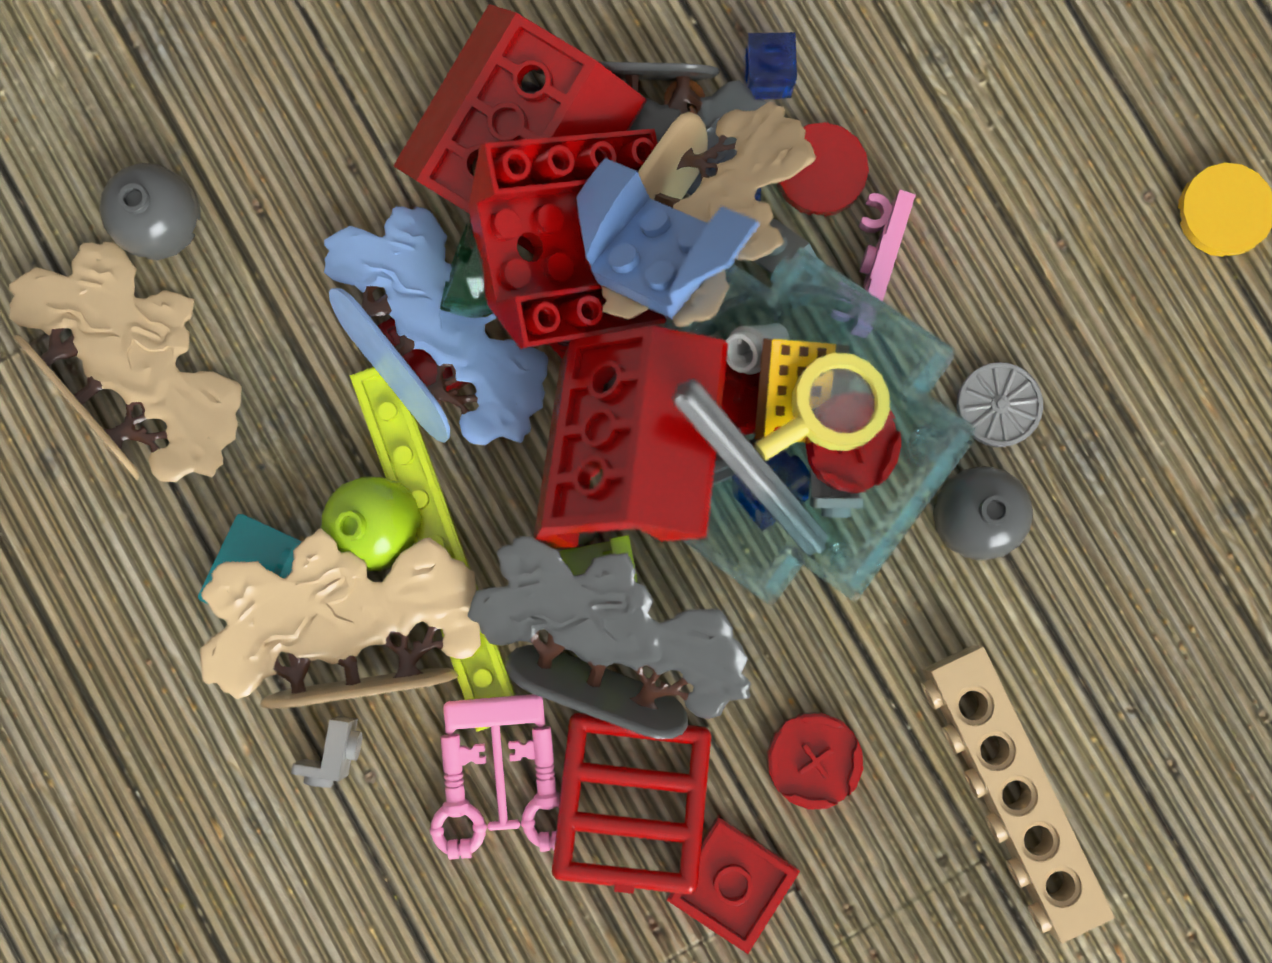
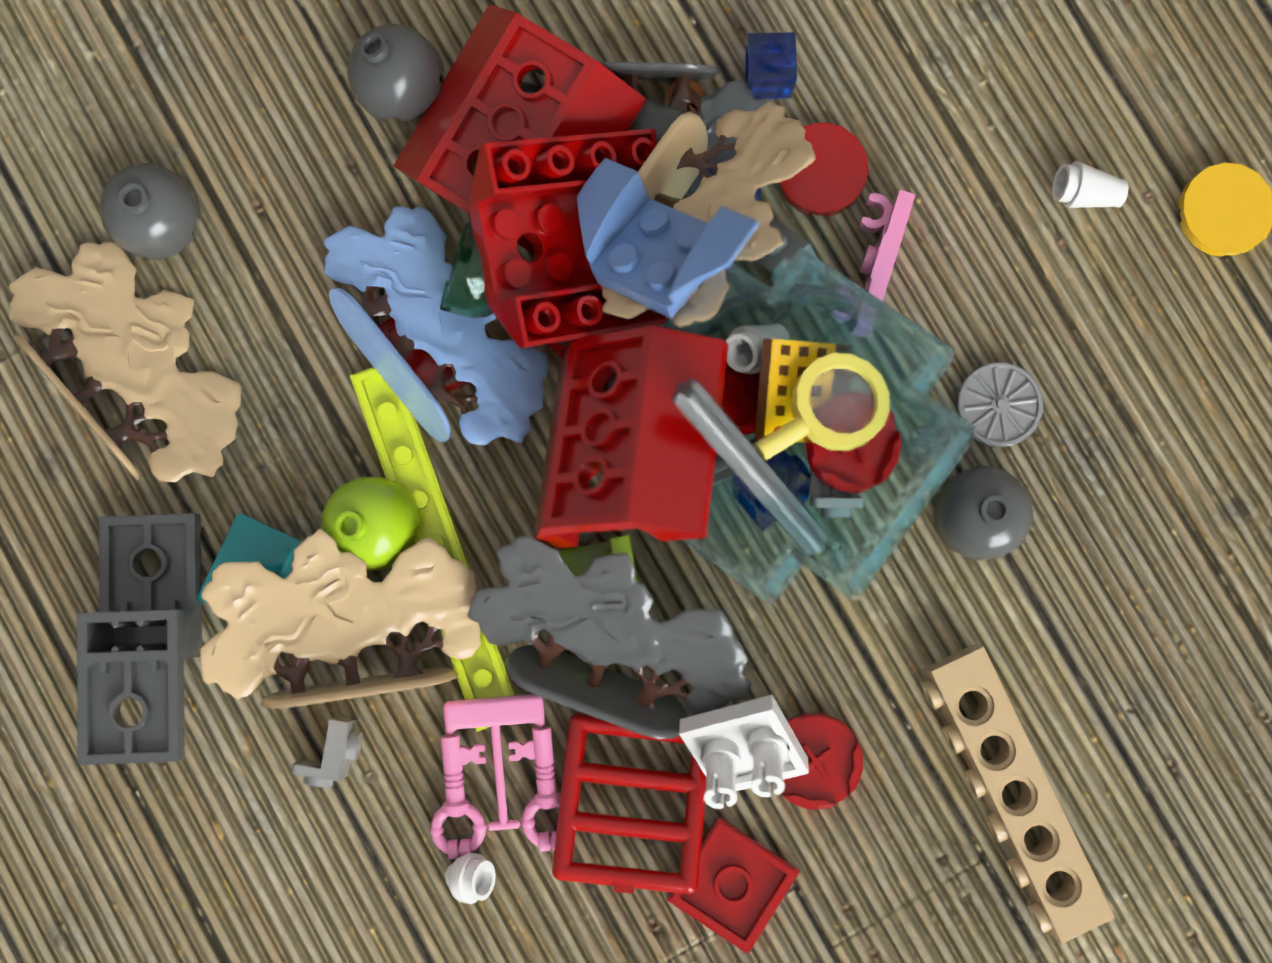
(139, 640): none -> dark grey bracket
(394, 72): none -> dark grey cylinder
(470, 878): none -> white plate
(744, 749): none -> white plate
(1086, 186): none -> white cone

